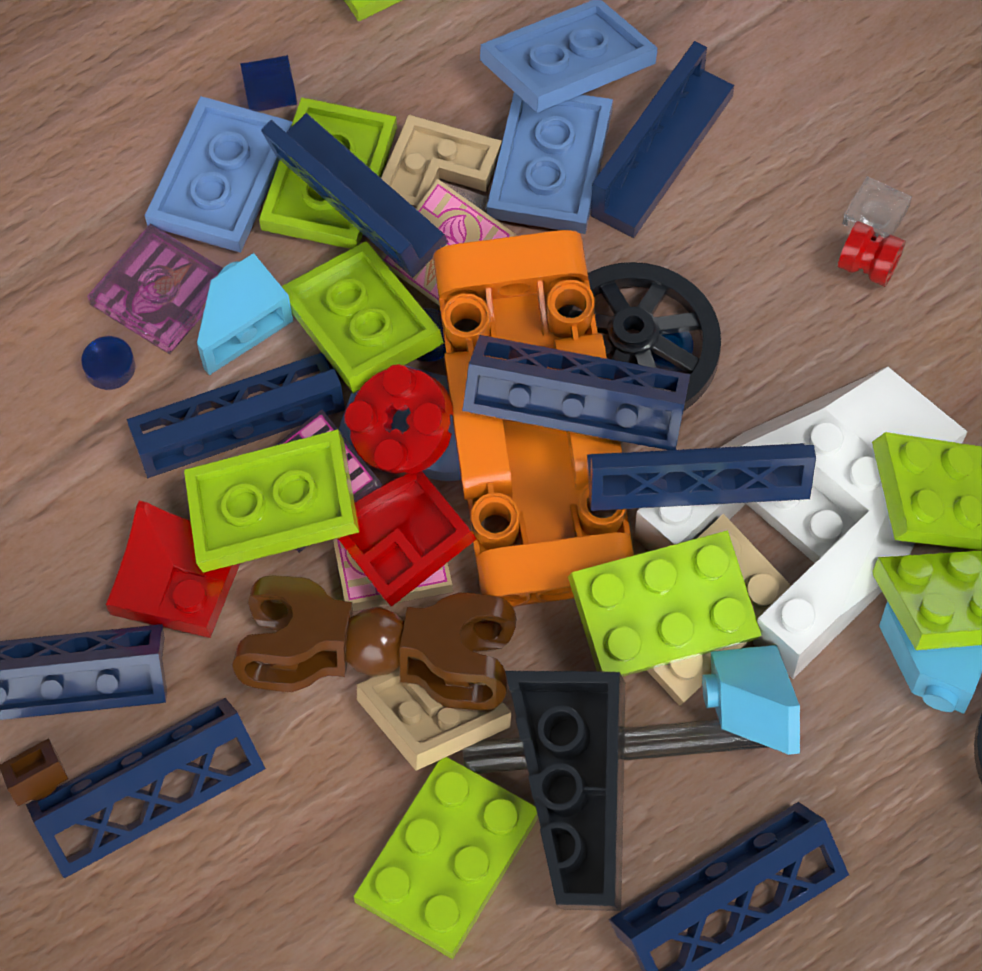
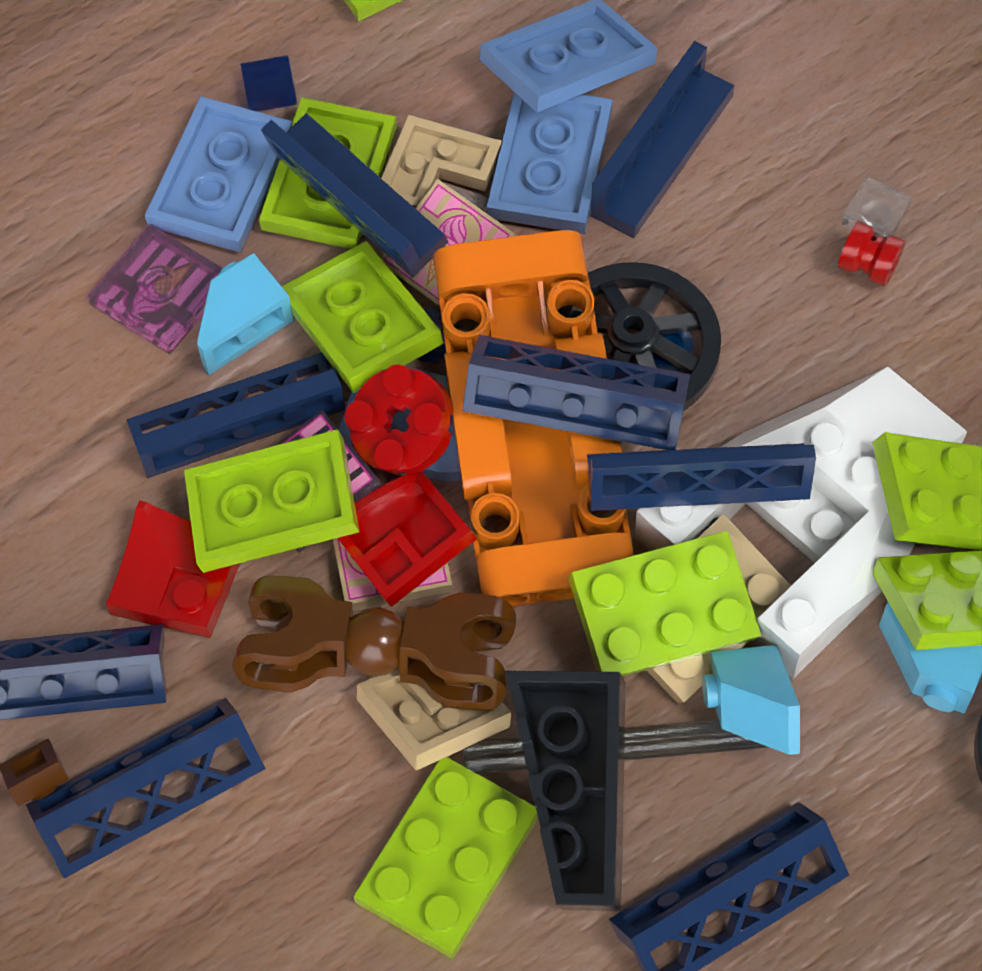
(108, 363): clear blue tile -> none

